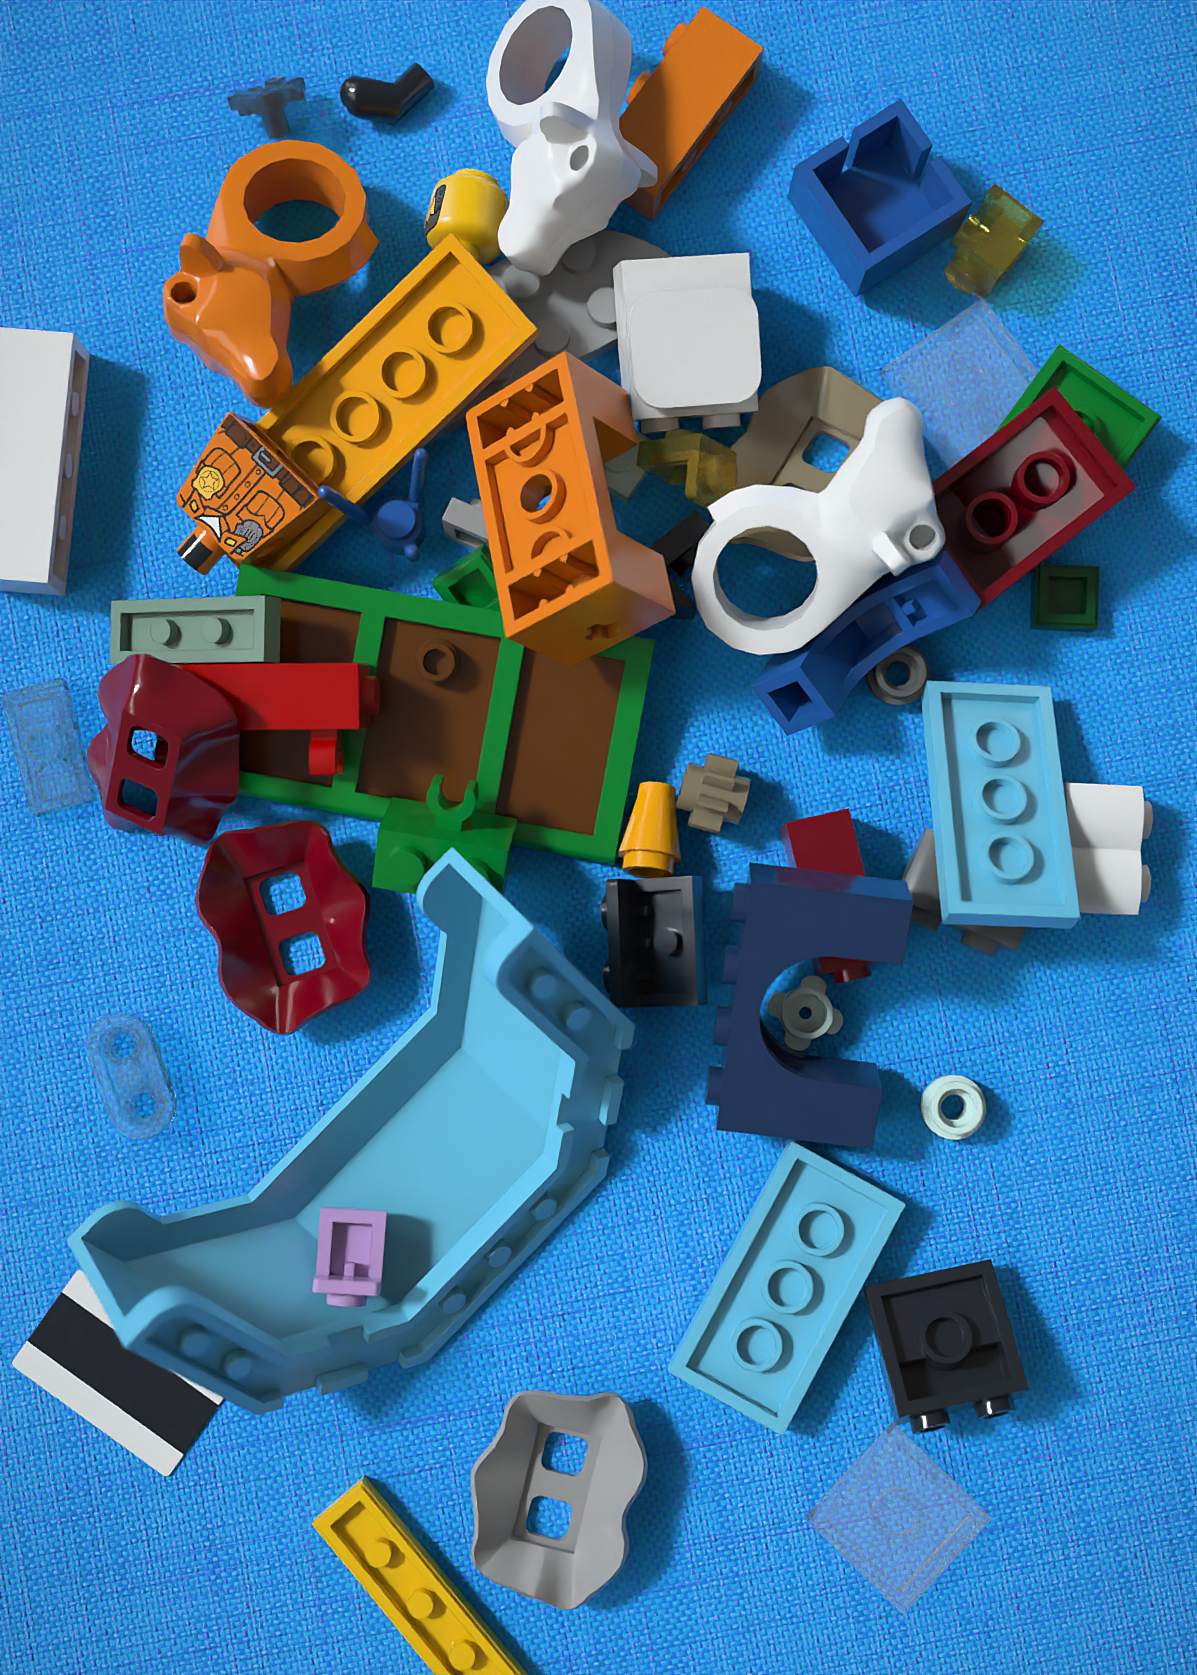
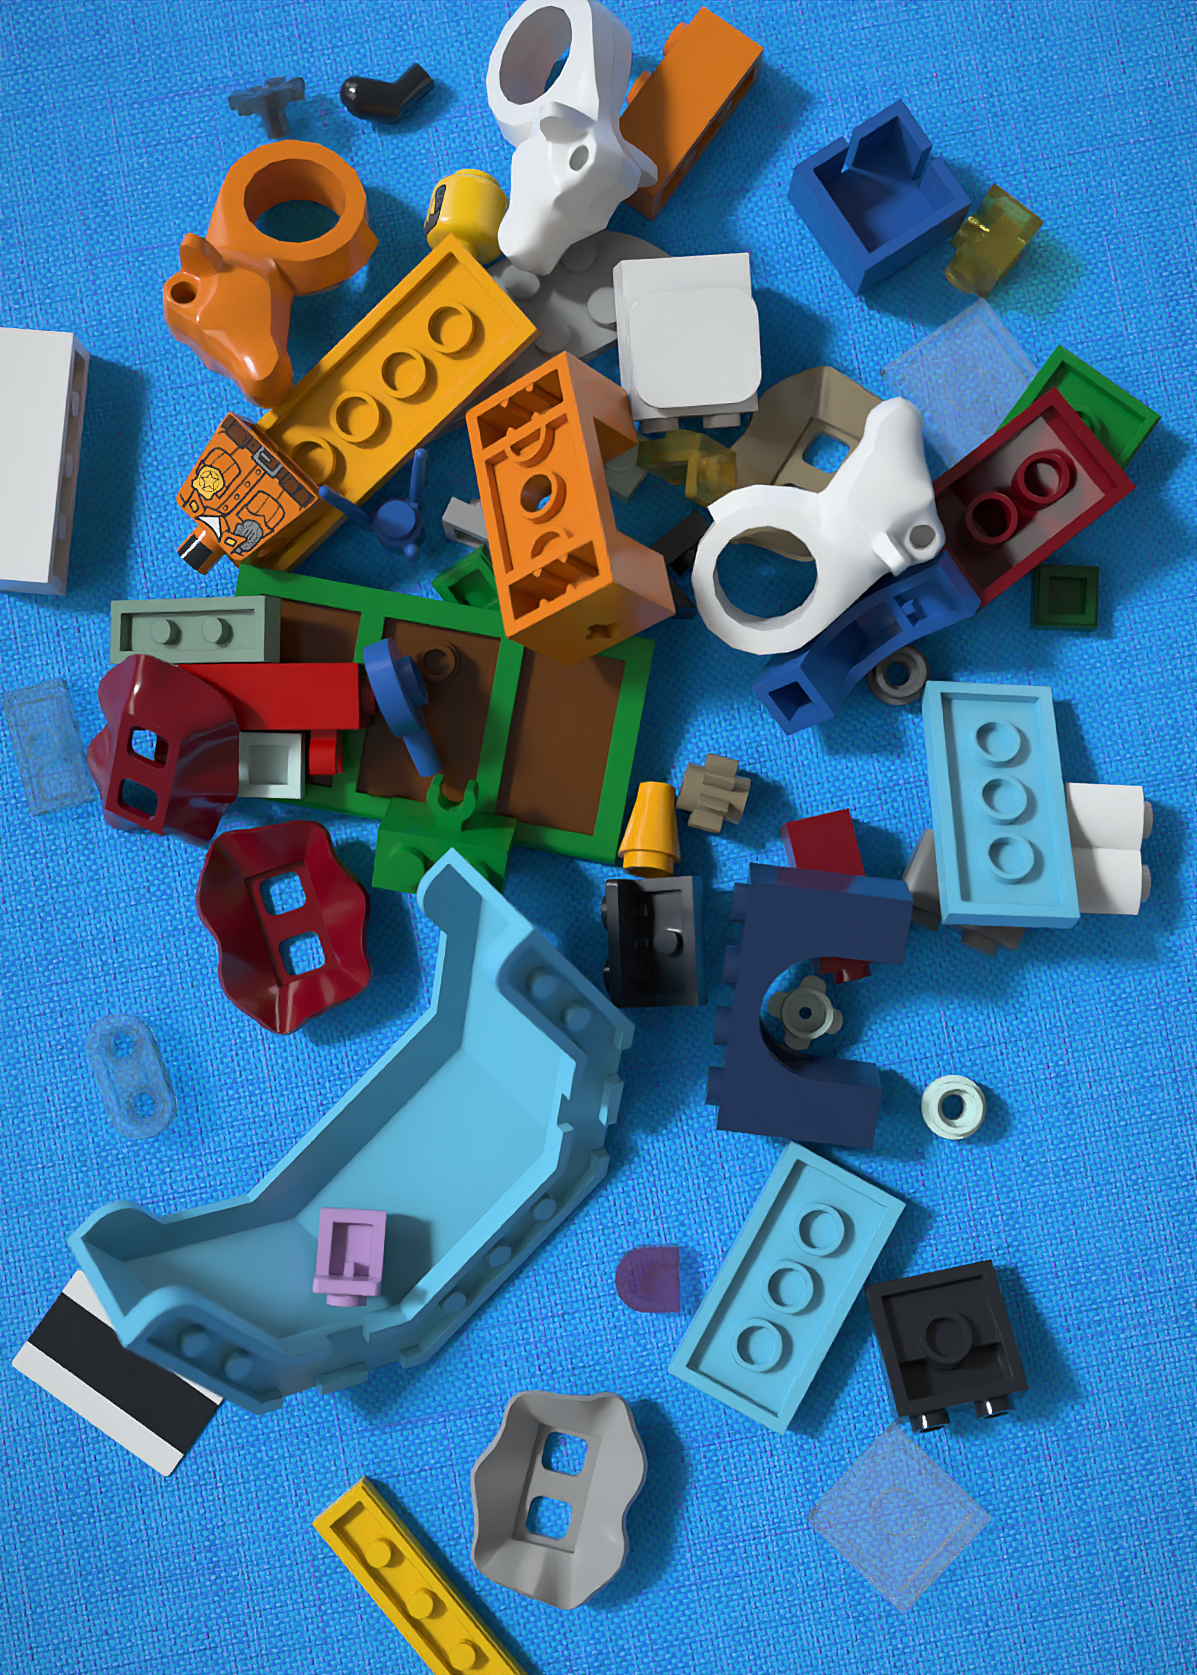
(271, 764): none -> light aqua plate
(400, 698): none -> blue piece
(650, 1278): none -> tile

